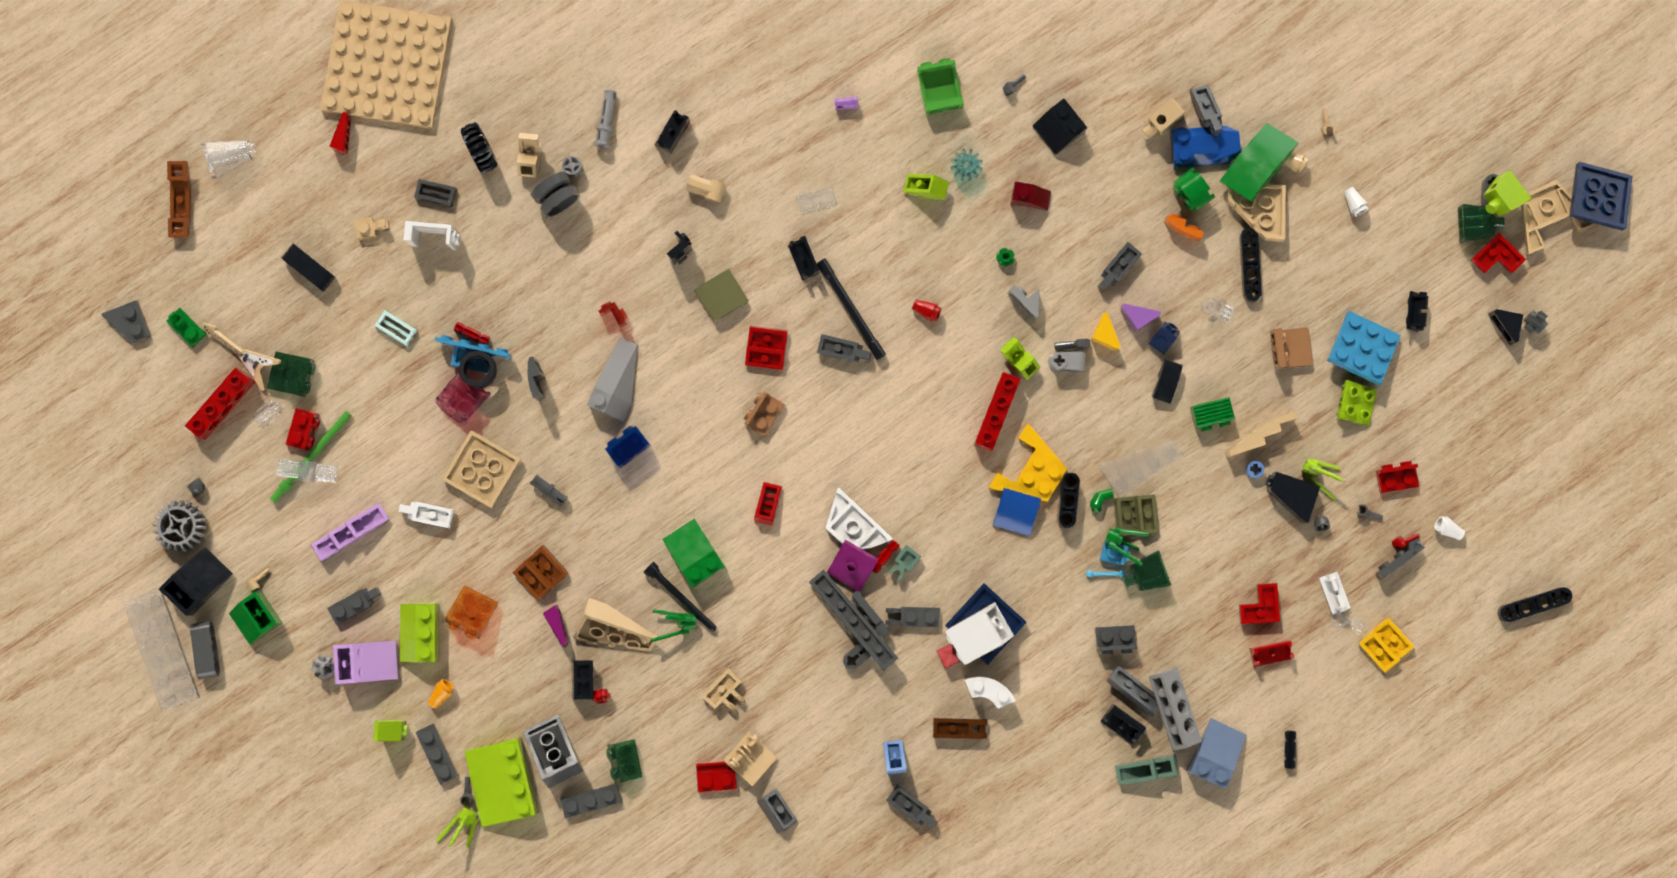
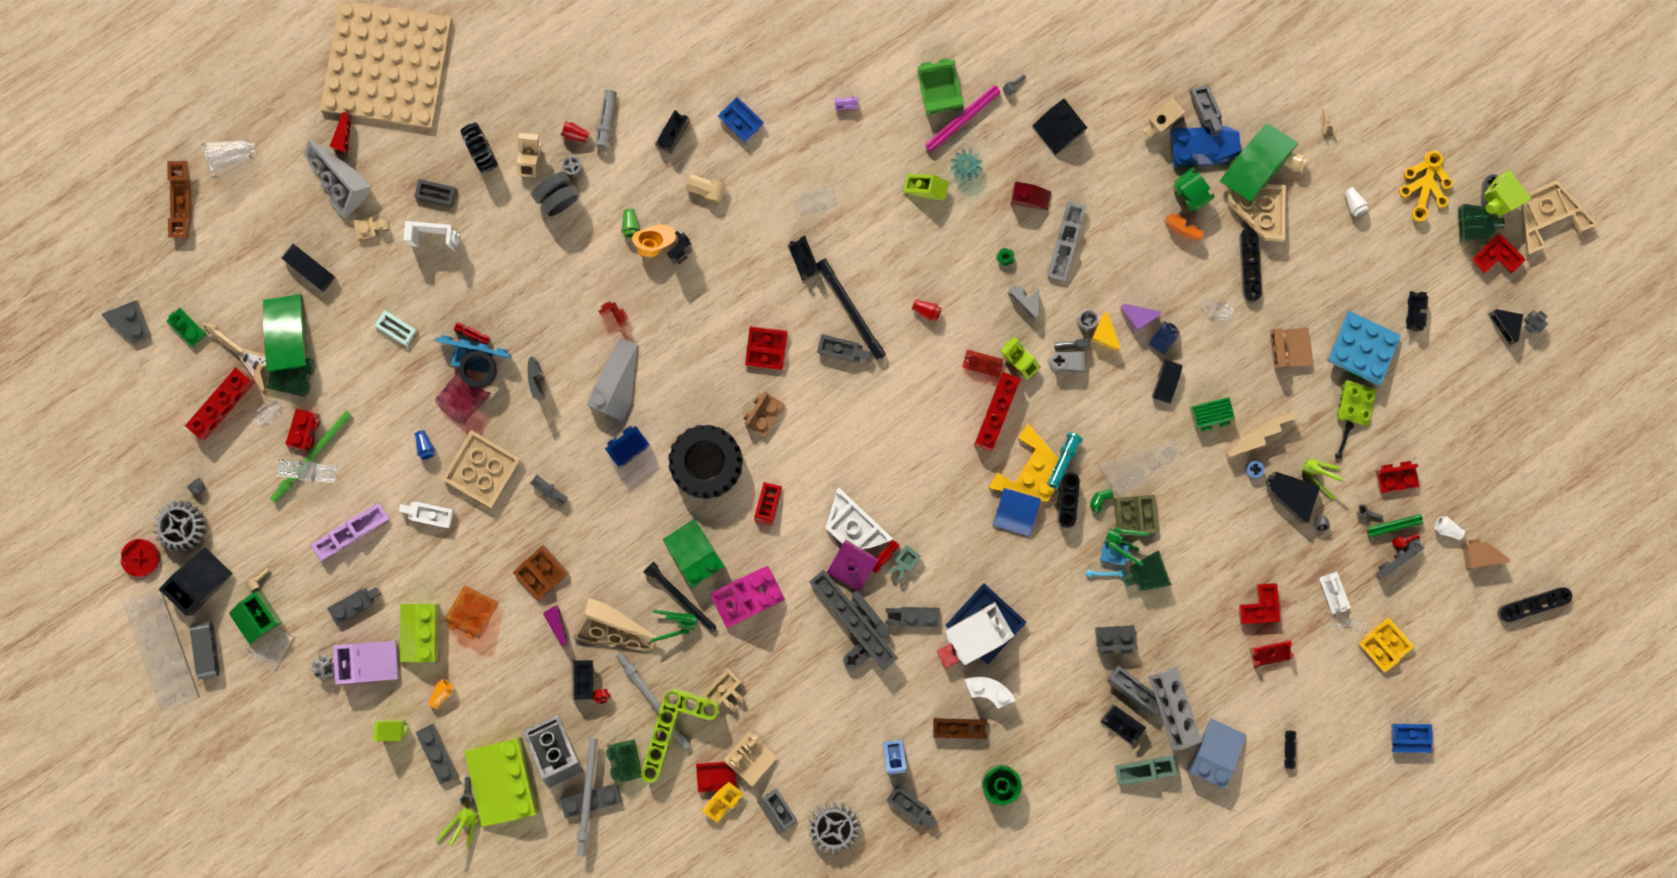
(140, 557): none -> red tile
(271, 649): none -> clear wing
(284, 333): none -> green slope
(343, 183): none -> light grey wedge
(424, 447): none -> blue cone
(574, 132): none -> red cone
(583, 835): none -> light grey bar
(629, 223): none -> bright green cone
(630, 669): none -> light grey bar
(653, 239): none -> light orange piece
(668, 727): none -> lime beam
(679, 461): none -> black tyre
(721, 295): olive slope -> none
(725, 798): none -> yellow slope
(741, 119): none -> blue plate
(747, 596): none -> dark pink bracket
(824, 813): none -> light grey gear
(963, 118): none -> dark pink axle
(983, 363): none -> clear red hinge
(1012, 786): none -> green brick
(1066, 240): none -> light grey slope
(1067, 452): none -> teal pin
(1087, 320): none -> light grey wheel
(1119, 266): dark grey hinge -> none
(1349, 426): none -> black hinge
(1394, 525): none -> green axle
(1411, 738): none -> blue plate
(1427, 184): none -> yellow plant
(1482, 554): none -> medium nougat slope
(1601, 196): dark blue plate -> none

